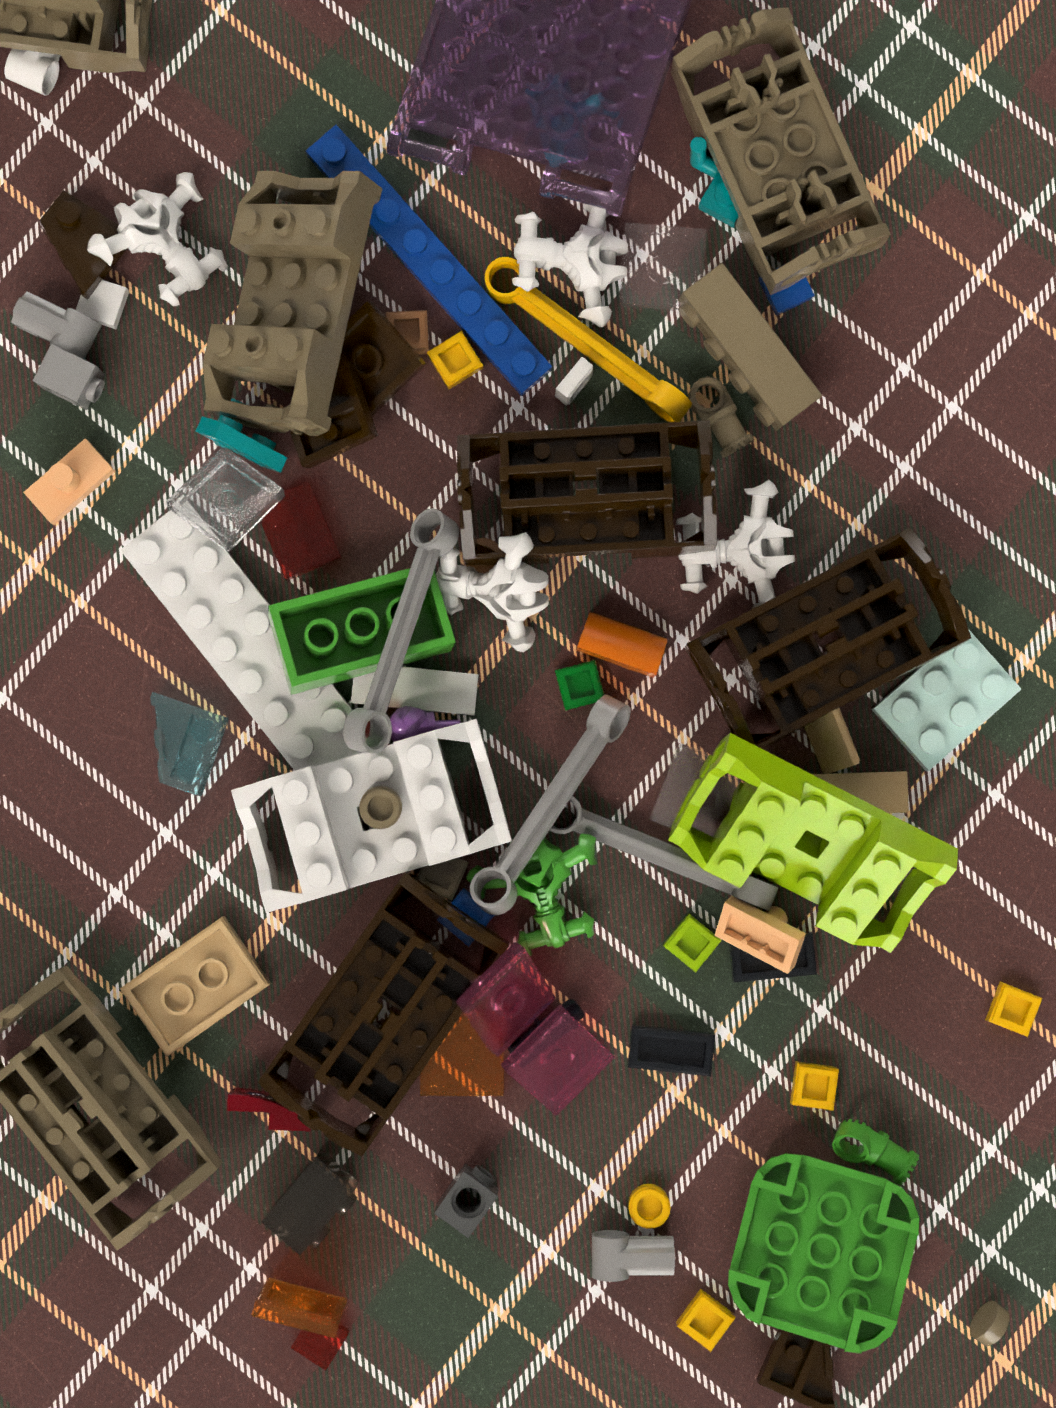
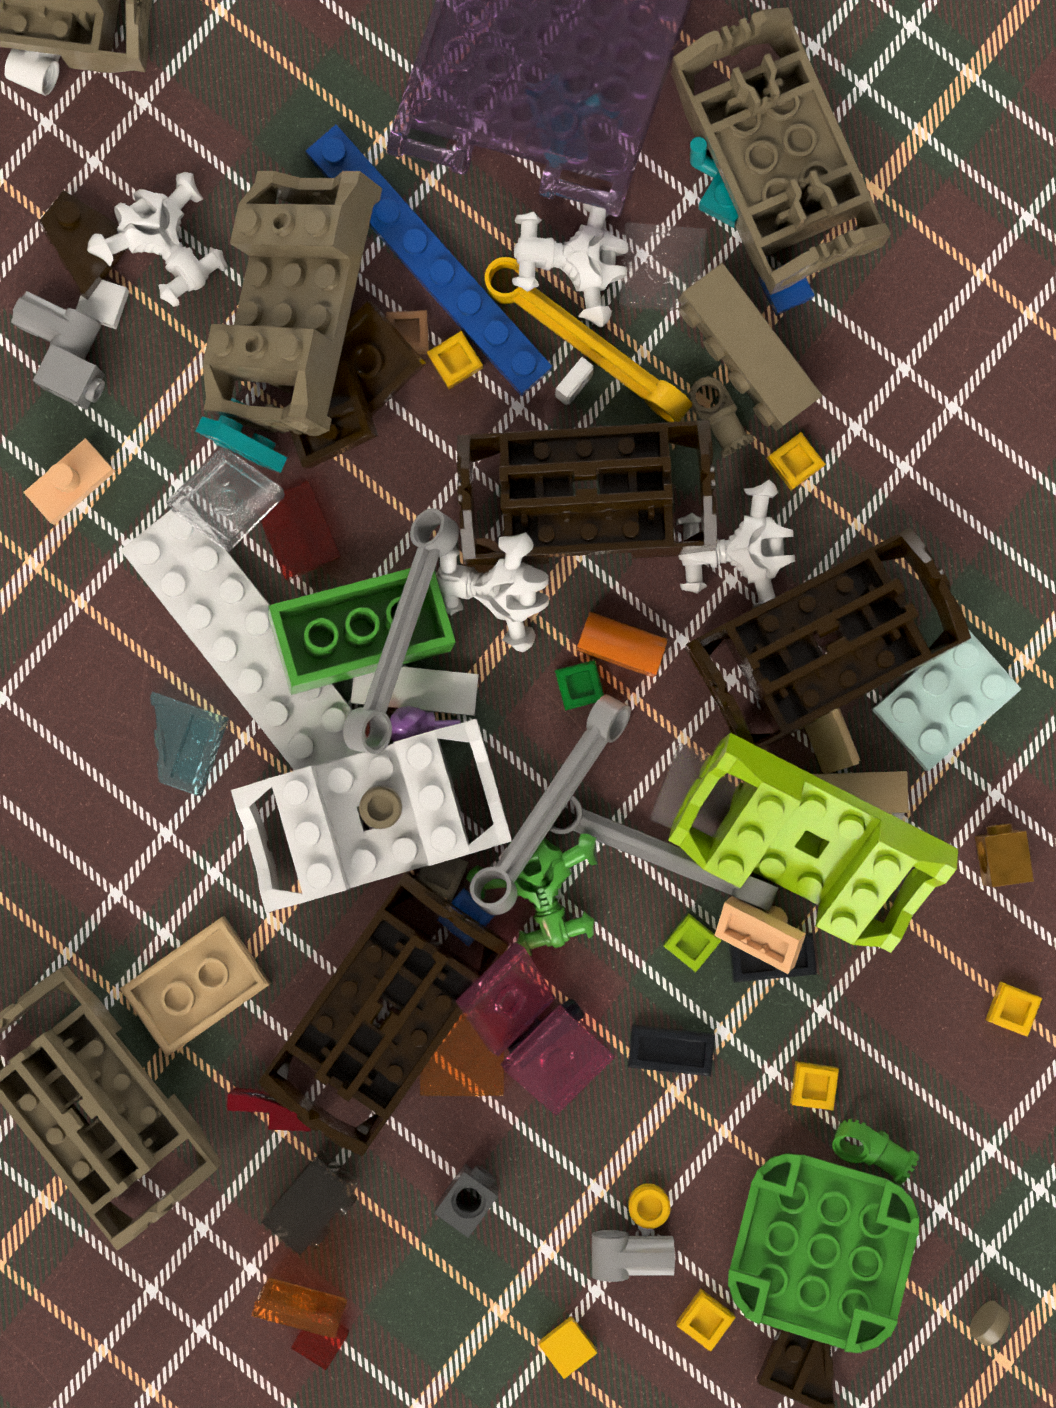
(567, 1347): none -> yellow tile
(796, 461): none -> yellow tile
(1004, 856): none -> pearl gold brick

